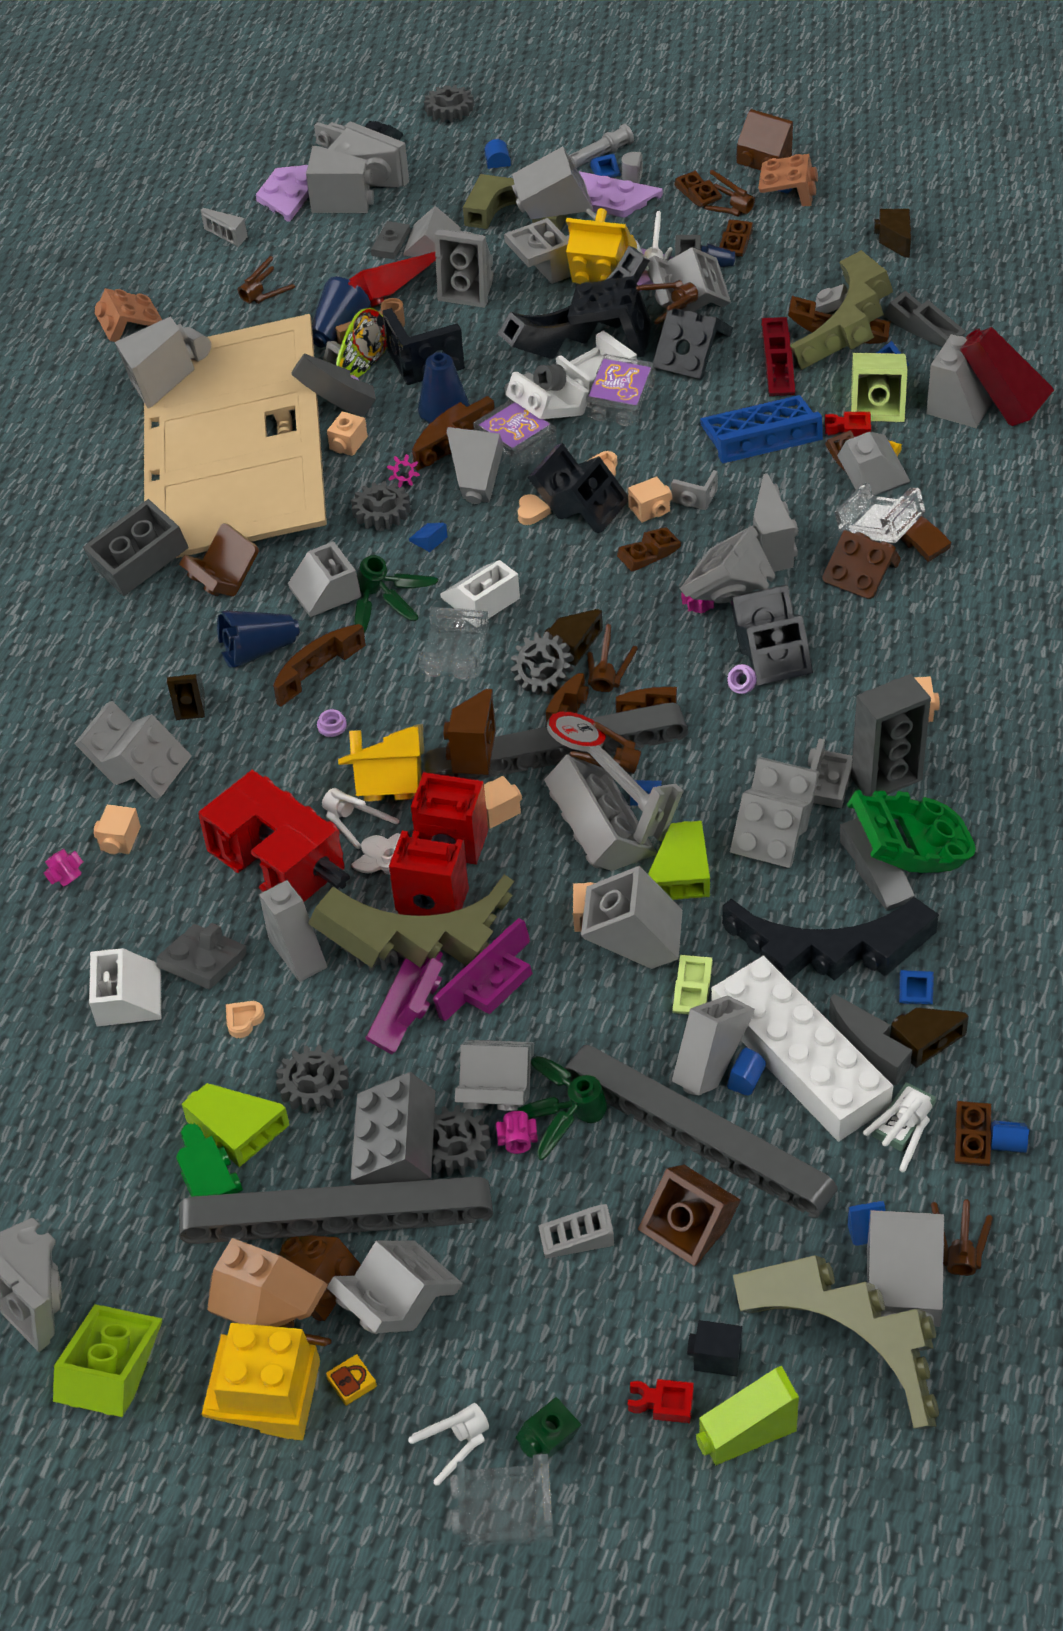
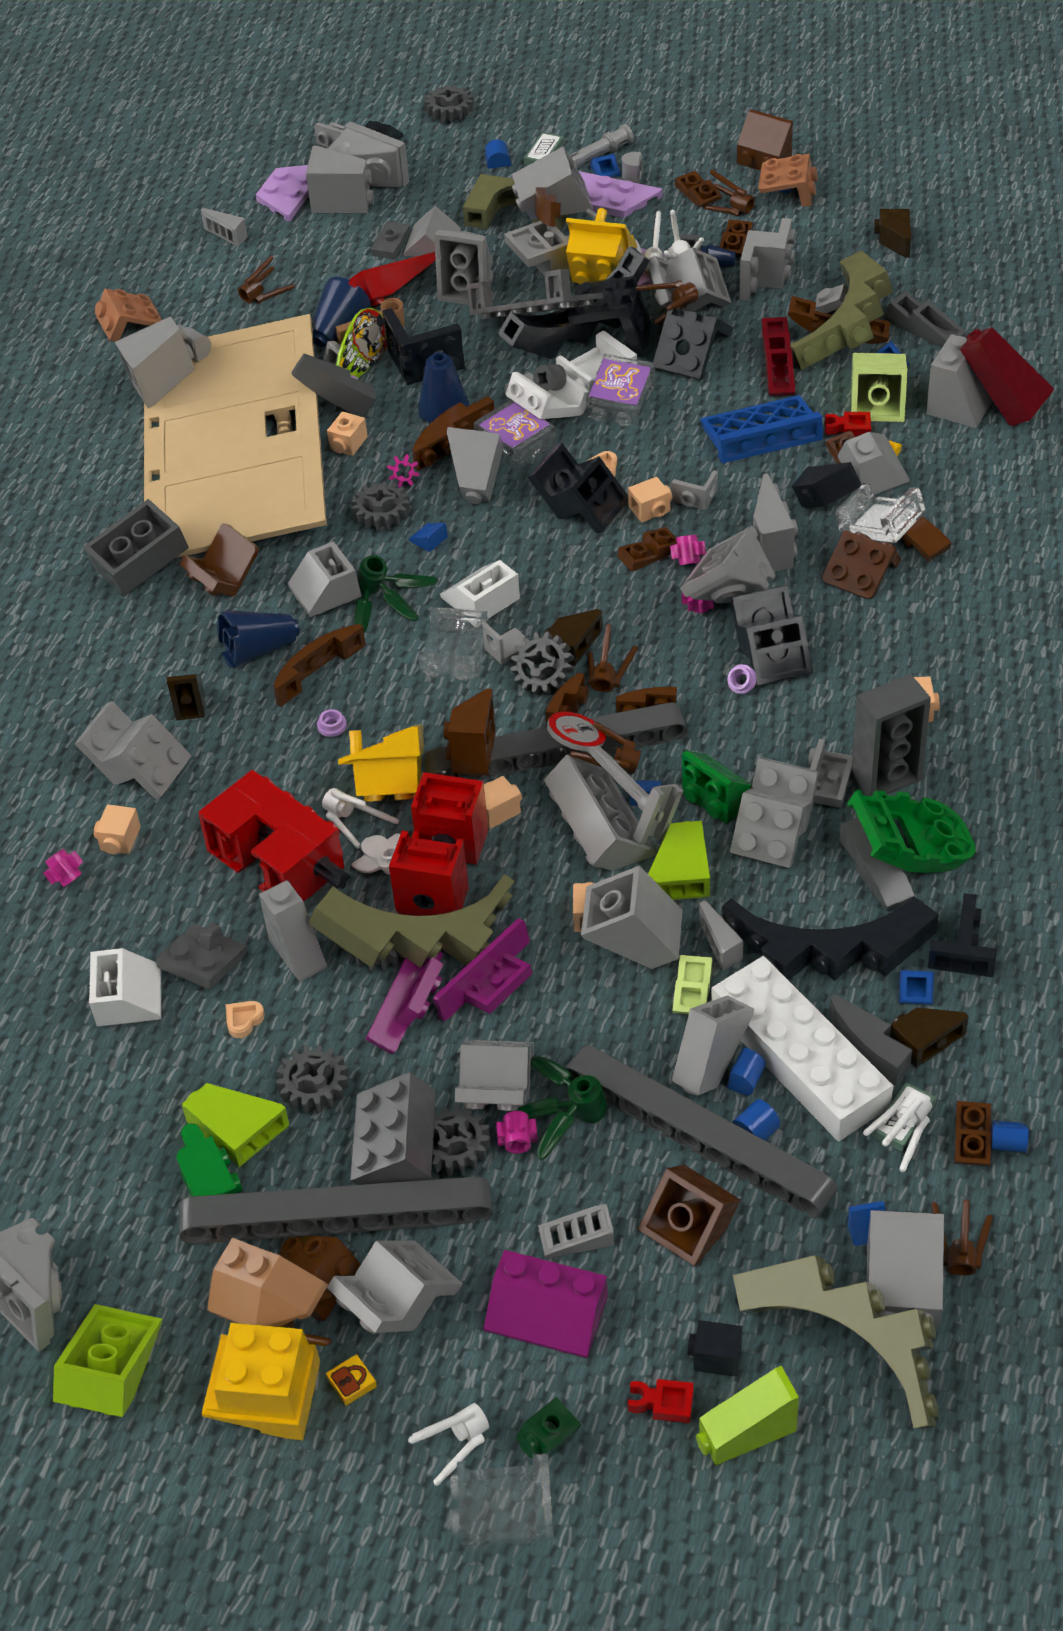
(502, 646): none -> light grey bracket
(532, 509): light nougat tile -> none
(543, 146): none -> tile
(546, 207): none -> reddish brown slope
(546, 1303): none -> magenta slope
(557, 292): none -> flat silver bracket
(679, 245): none -> white plant
(688, 549): none -> dark pink gear
(712, 785): none -> green slope
(722, 938): none -> light grey slope
(758, 1119): none -> blue brick
(767, 259): none -> light grey bracket
(825, 484): none -> black slope
(965, 955): none -> black bracket

